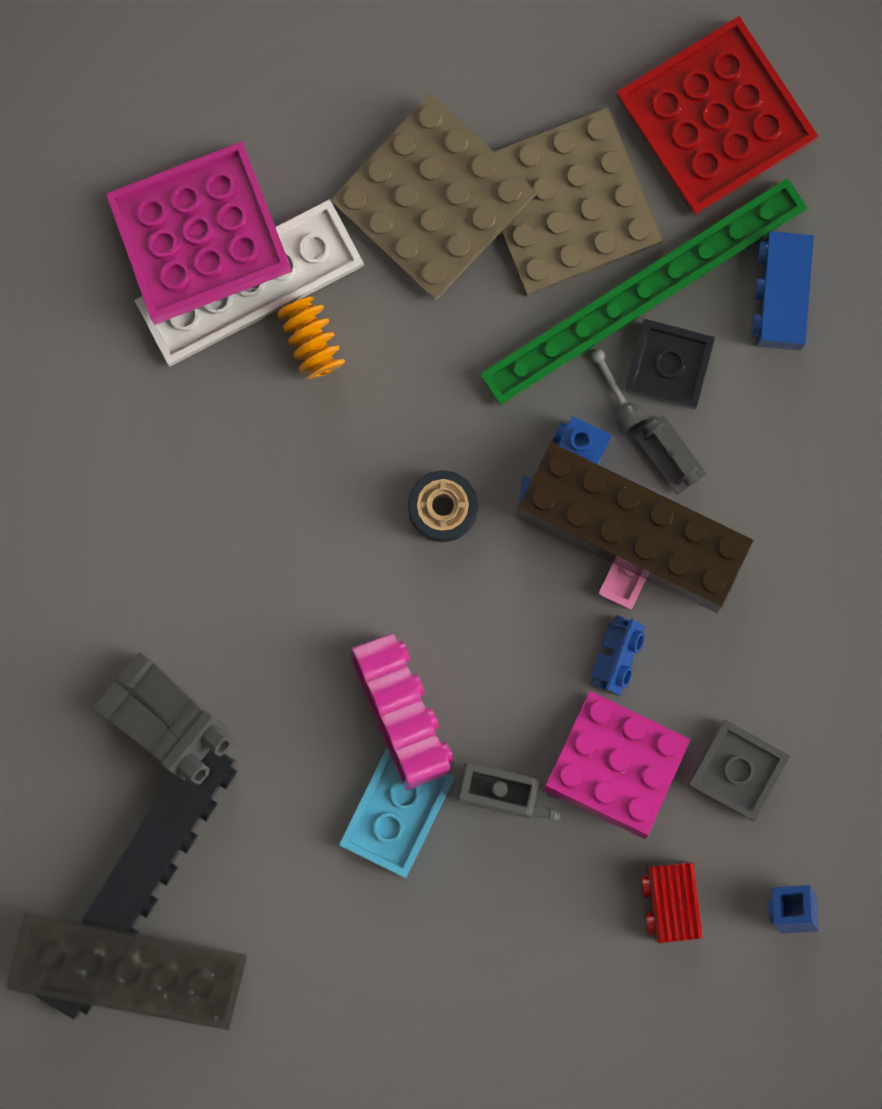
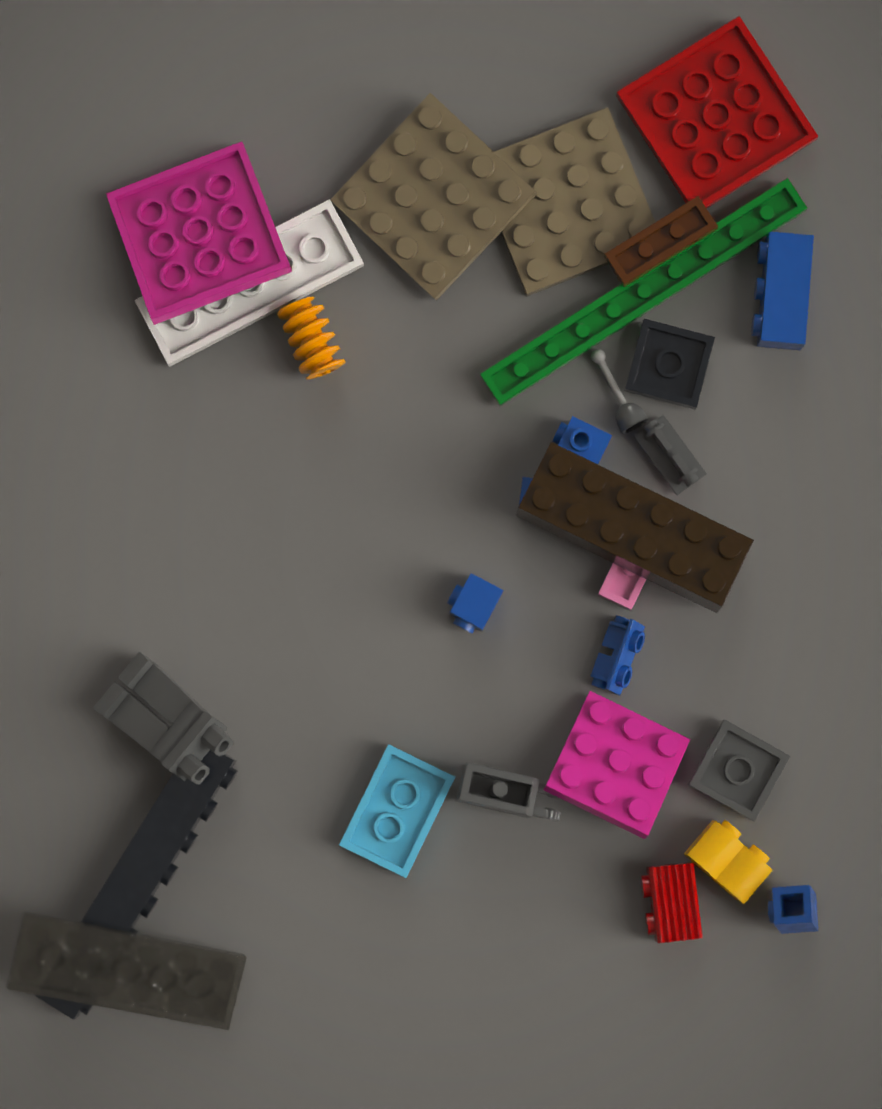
(399, 711): dark pink brick -> none
(439, 485): wheel -> none
(473, 603): none -> blue brick
(660, 241): none -> reddish brown plate
(728, 860): none -> yellow brick

